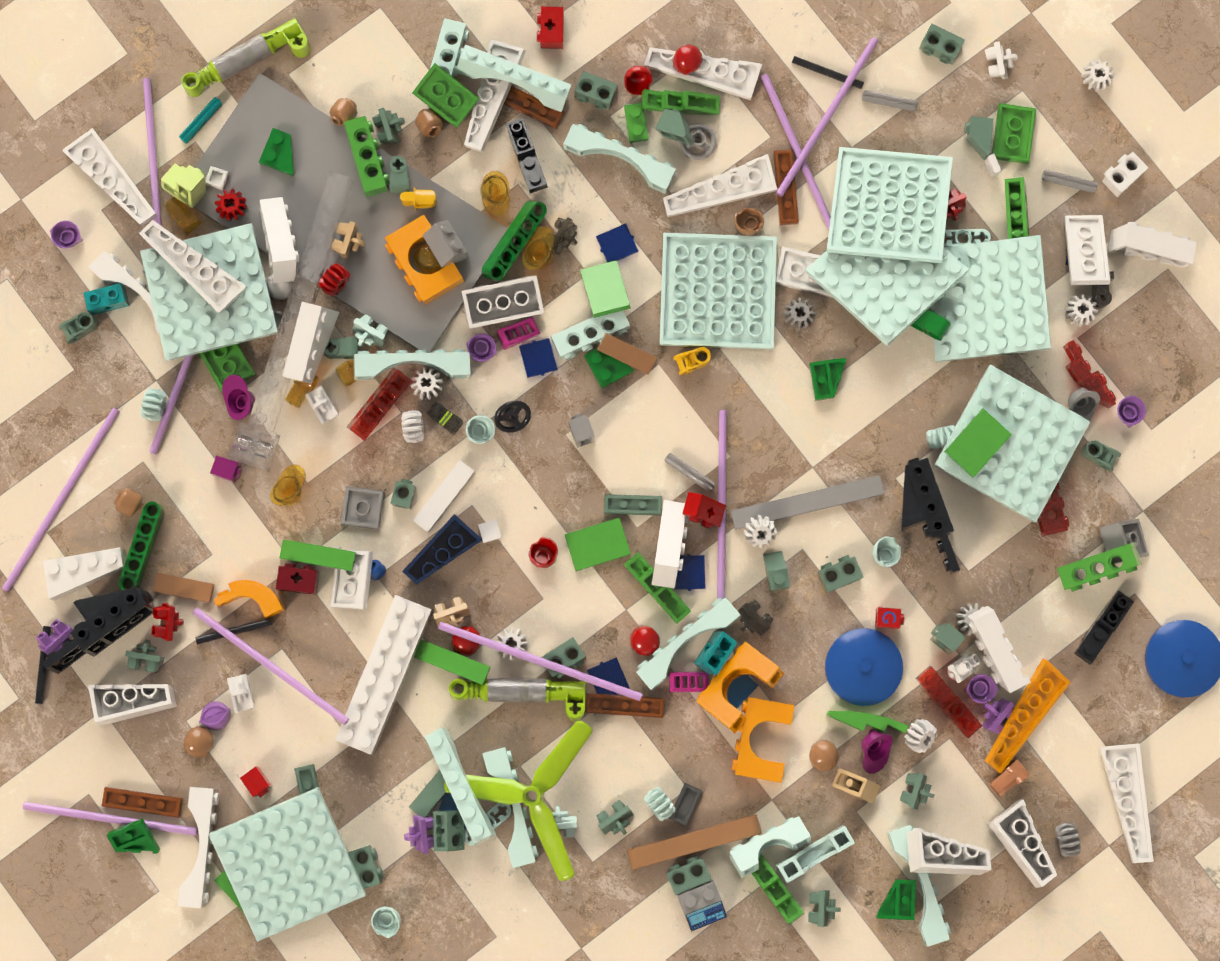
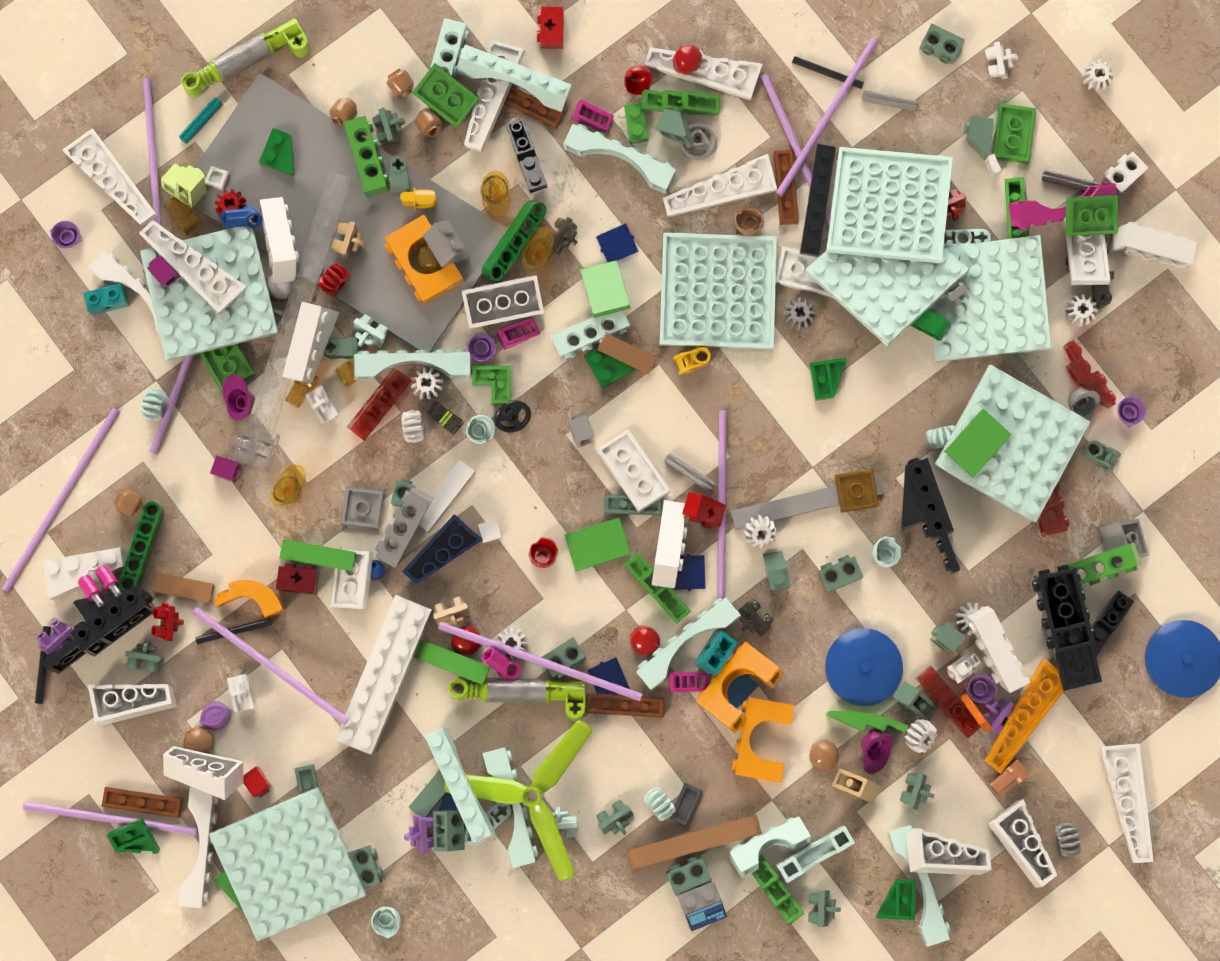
(75, 329): sand green piece -> none
(91, 589): none -> dark pink piece
(162, 271): none -> magenta brick
(203, 771): none -> white wedge
(241, 217): none -> blue piece
(393, 555): none -> light grey brick
(400, 83): none -> medium nougat head
(498, 378): none -> bright green plate
(500, 663): none -> dark pink piece
(538, 358): clear blue piece -> none
(589, 122): none -> dark pink slope
(598, 86): sand green brick -> none
(633, 470): none -> white tile
(817, 200): none -> black plate
(856, 490): none -> pearl gold tile
(888, 618): red brick -> none
(915, 701): none -> sand green slope
(956, 291): none -> light grey tile
(974, 710): none -> orange tile
(1030, 212): none -> dark pink arch
(1067, 626): none -> black wedge
(1091, 215): none -> bright green tile

